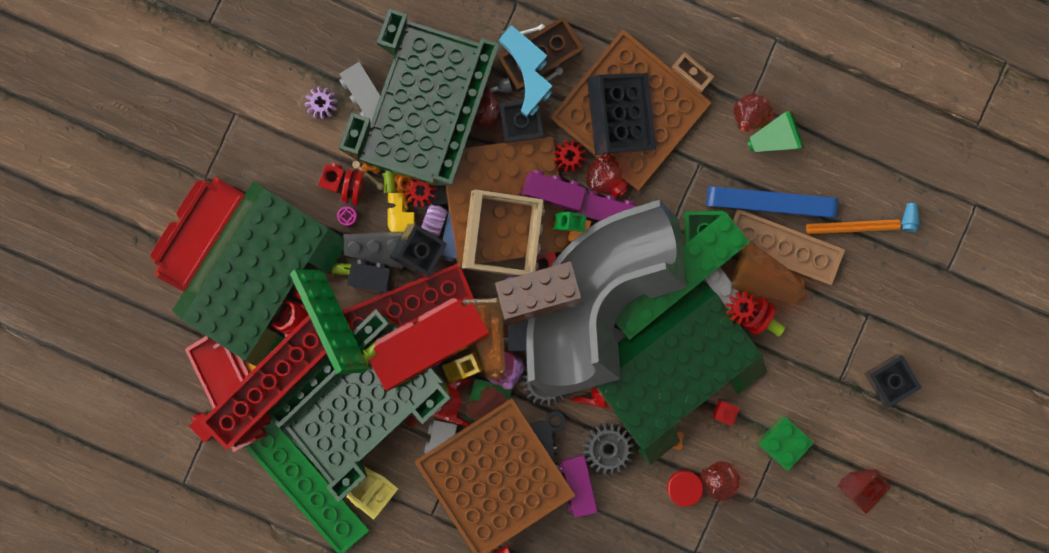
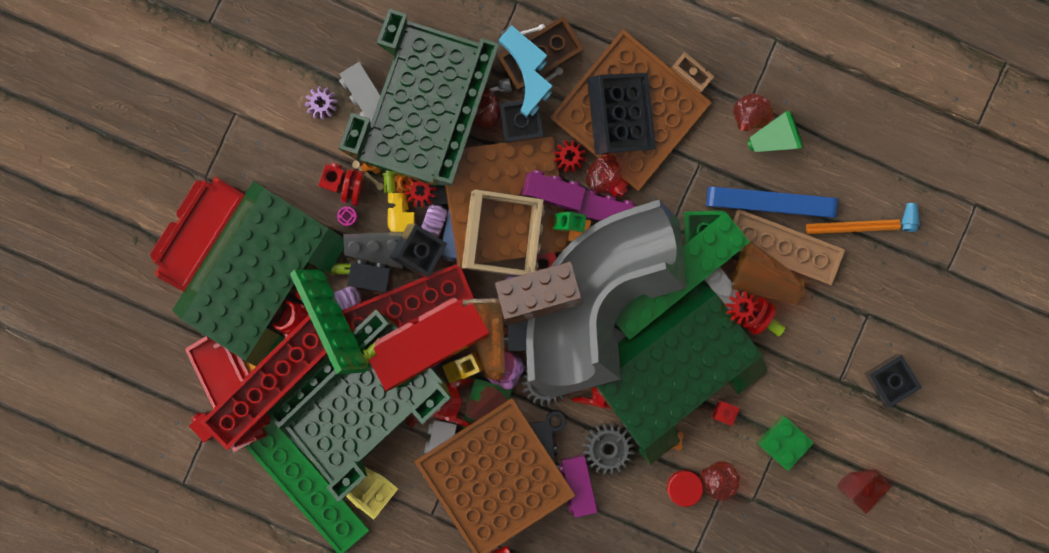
(348, 297): none -> lavender gear

